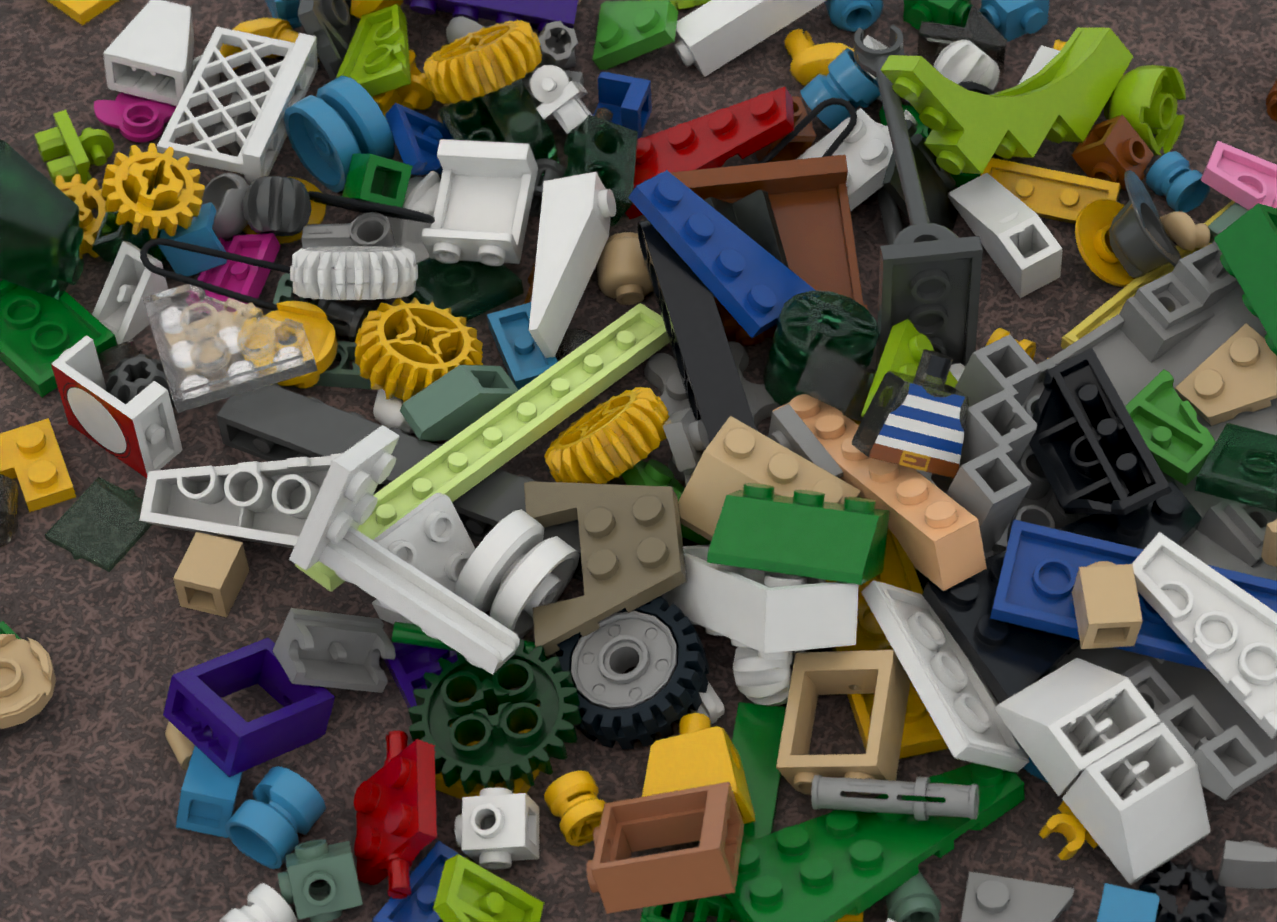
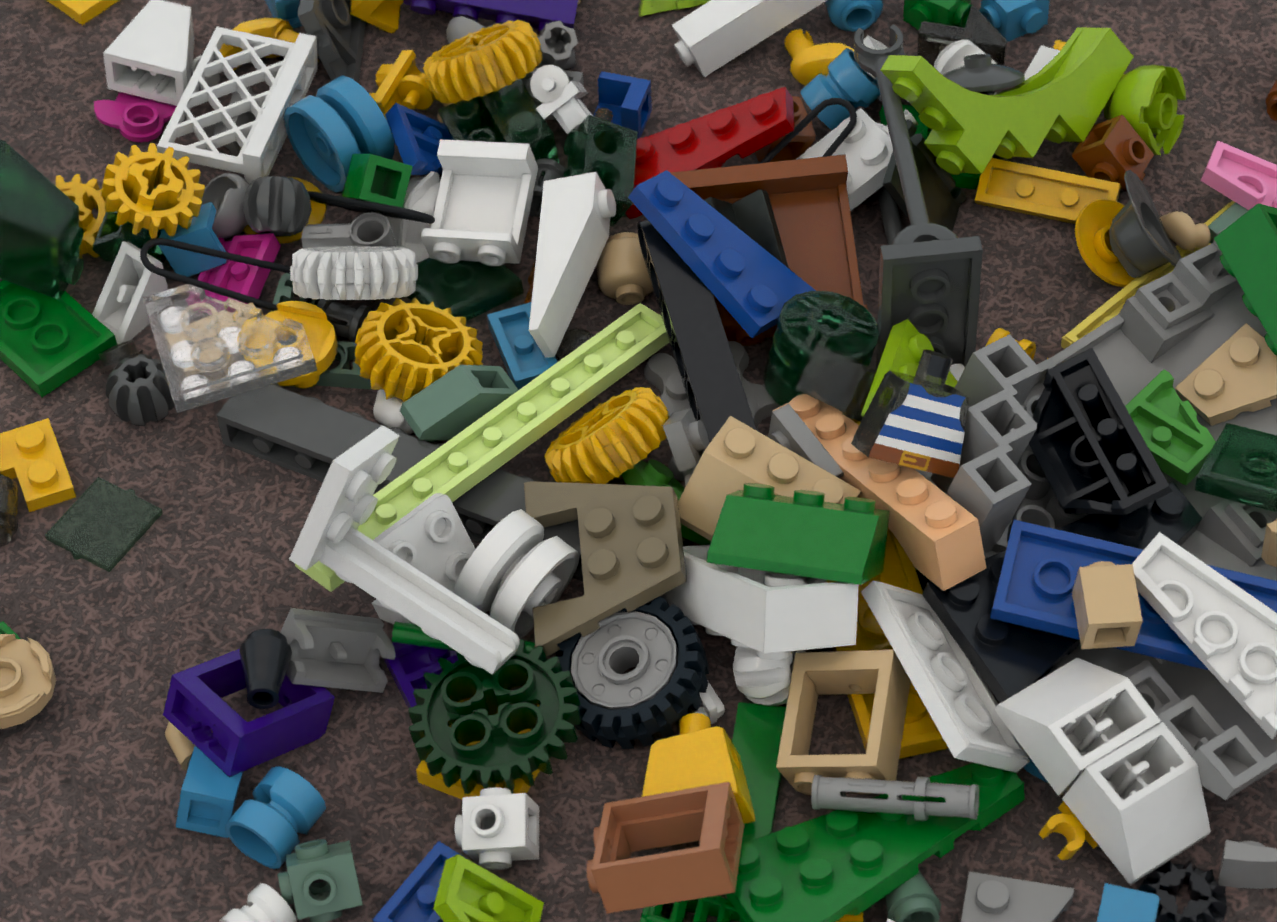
(89, 148): lime hips -> none
(136, 432): white panel -> none
(211, 574): tan brick -> none
(240, 500): white wedge -> none
(264, 664): none -> black cone
(379, 52): lime wing -> none
(396, 814): red plate -> none
(576, 803): yellow wheel -> none
(632, 30): bright green wing -> none
(981, 75): none -> dark grey dish
(1009, 233): white slope -> none
(1174, 179): dark azure wheel -> none

